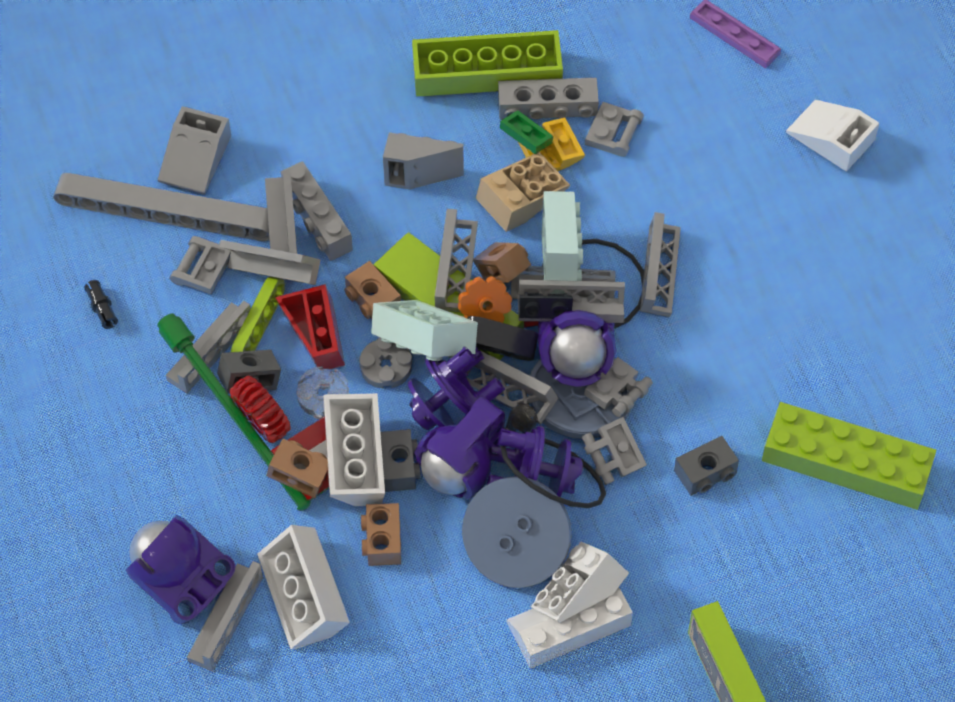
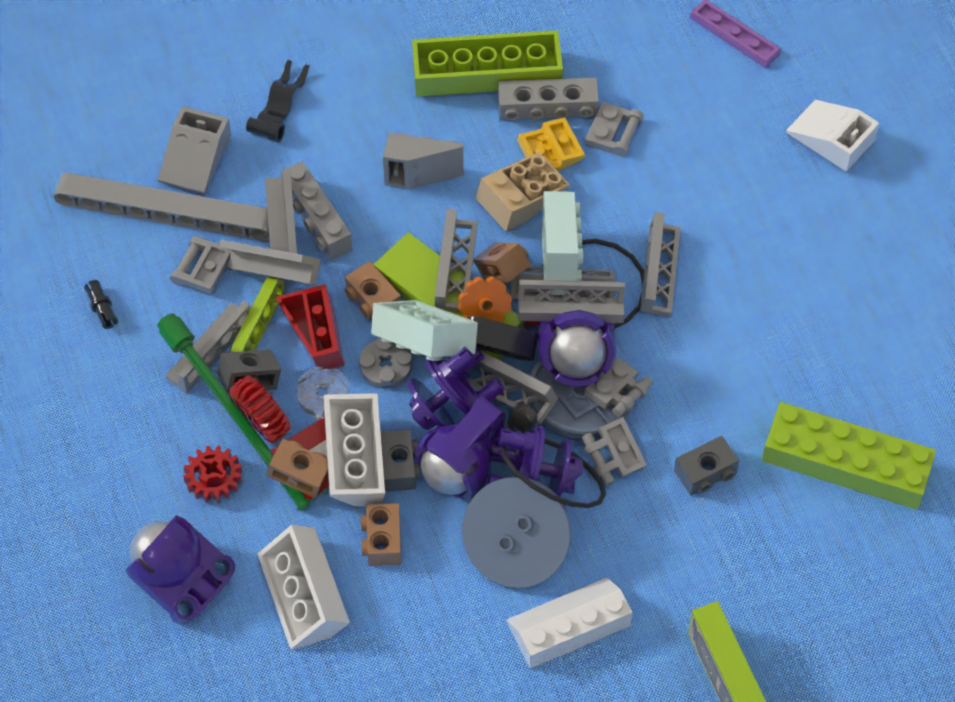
(212, 474): none -> red gear
(225, 616): light grey fence -> none
(278, 106): none -> black flag
(526, 132): green plate -> none
(544, 307): black hinge -> none
(580, 583): white slope -> none

